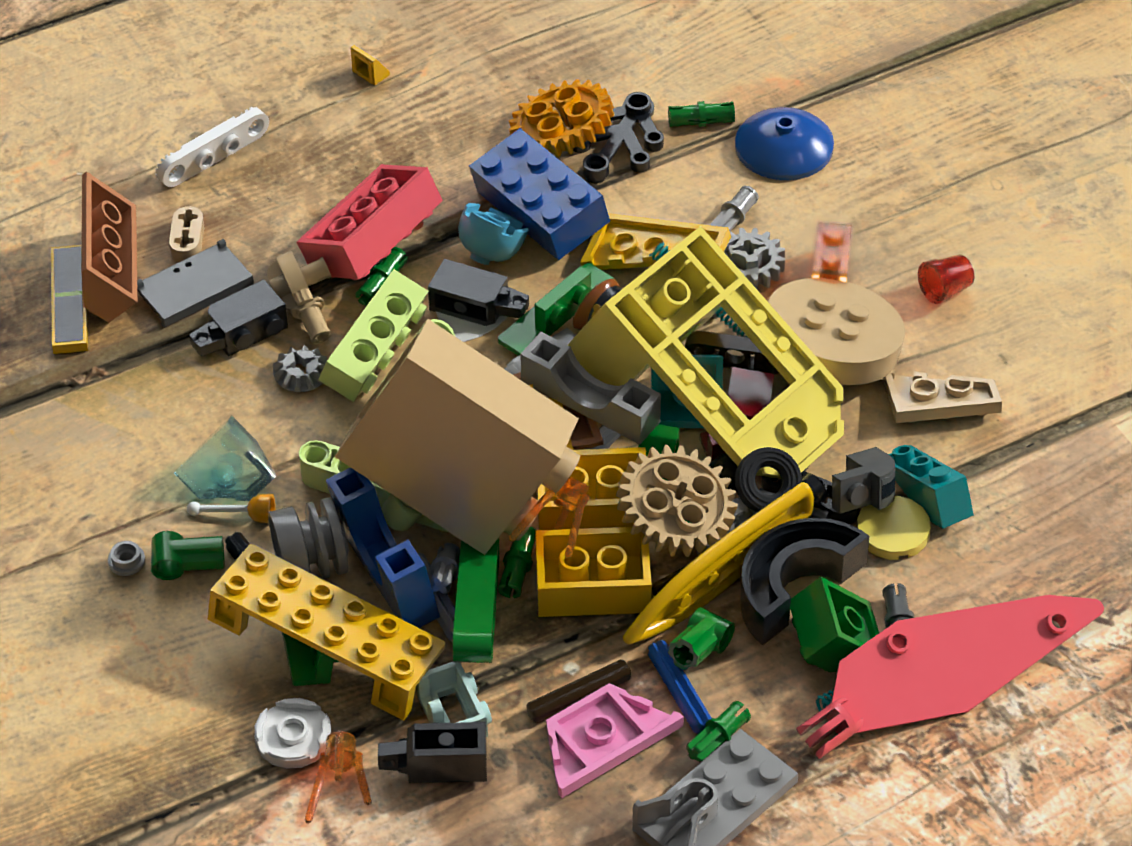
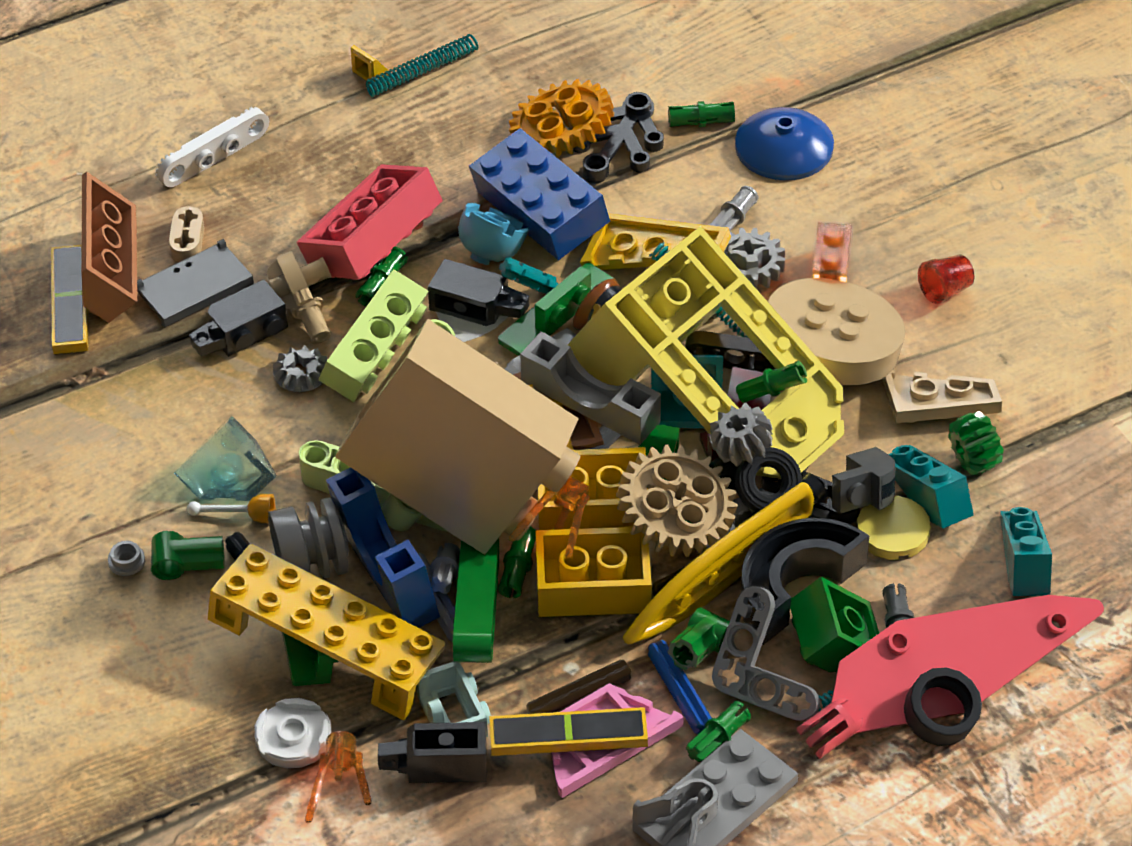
(382, 81): none -> teal piece
(527, 275): none -> teal axle
(568, 731): none -> tile
(741, 434): none -> light grey gear
(749, 673): none -> light grey beam
(772, 382): none -> green axle
(960, 686): none -> black tyre
(975, 443): none -> green gear
(1026, 552): none -> teal slope

